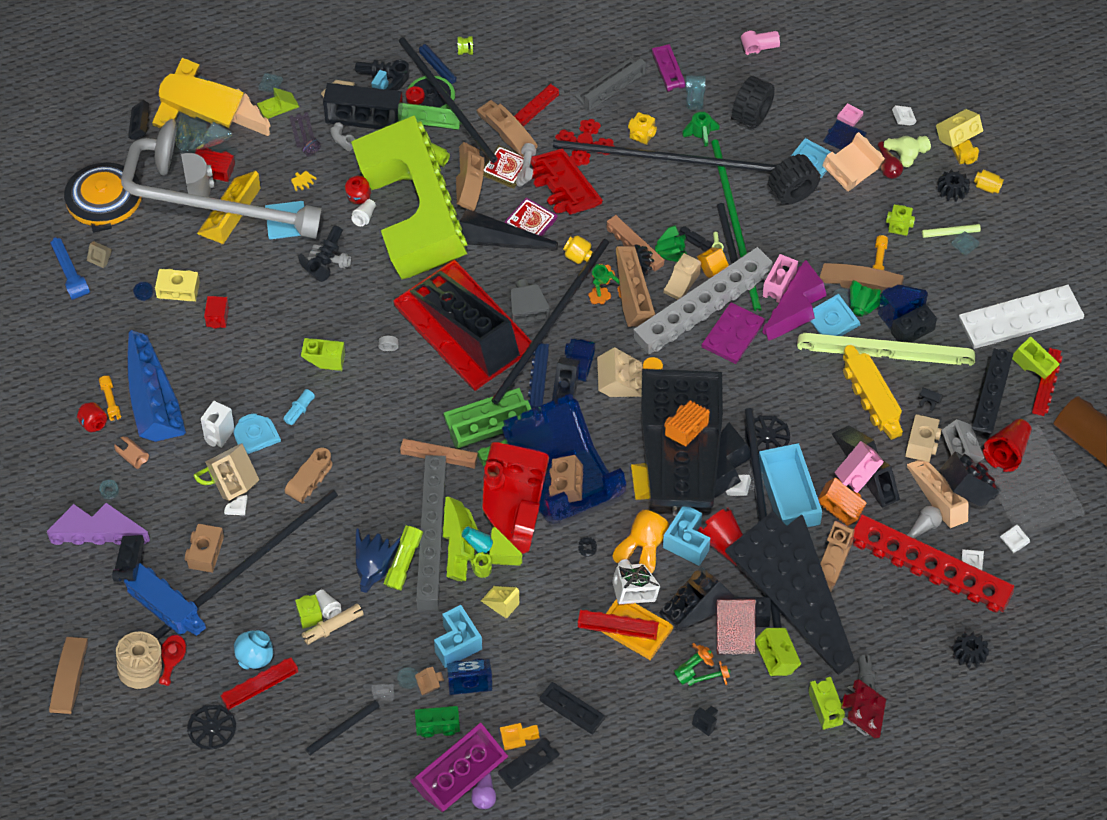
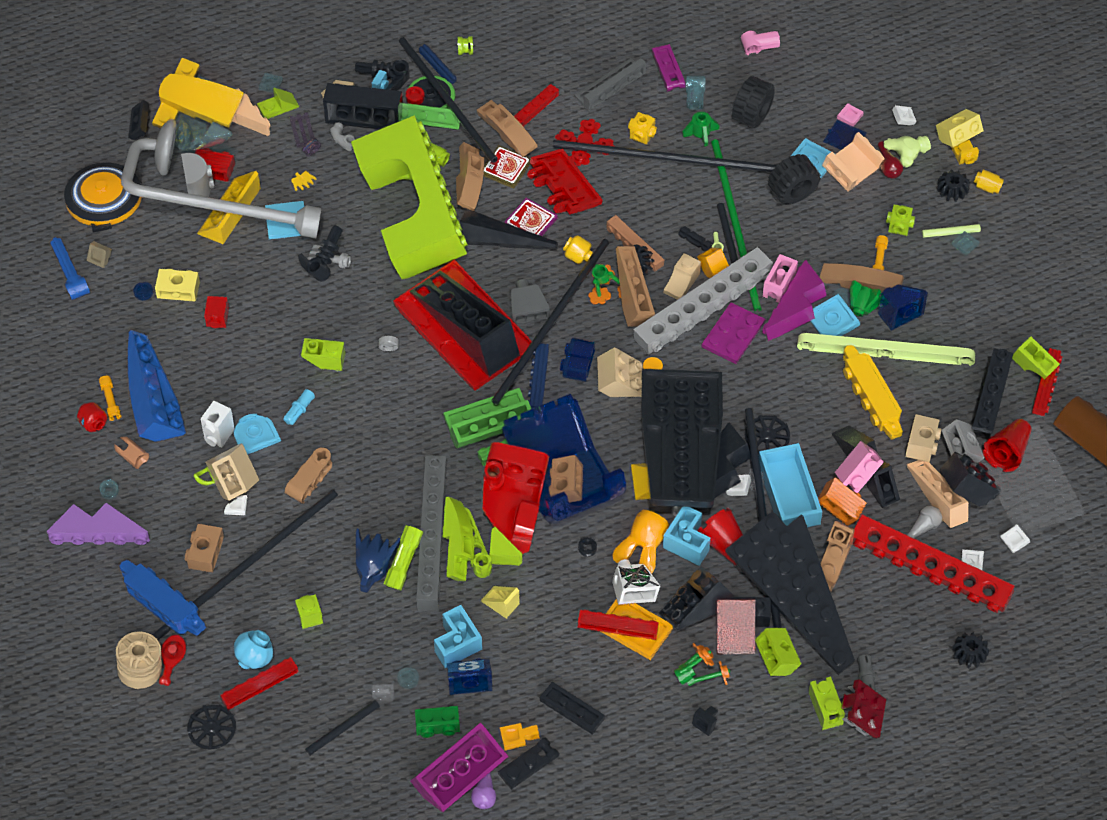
(68, 675): medium nougat slope -> none
(128, 558): black plate -> none
(324, 628): tan pin -> none
(328, 605): white cone -> none
(357, 189): red head -> none
(363, 213): white cone -> none
(428, 680): medium nougat tile -> none
(453, 455): nougat piece -> none
(478, 540): teal cone -> none
(525, 174): light grey hinge -> none
(566, 378): black brick -> none
(670, 245): green brick -> none
(686, 423): orange brick -> none
(914, 324): black brick -> none
(930, 396): black tile -> none
(1021, 316): white plate -> none

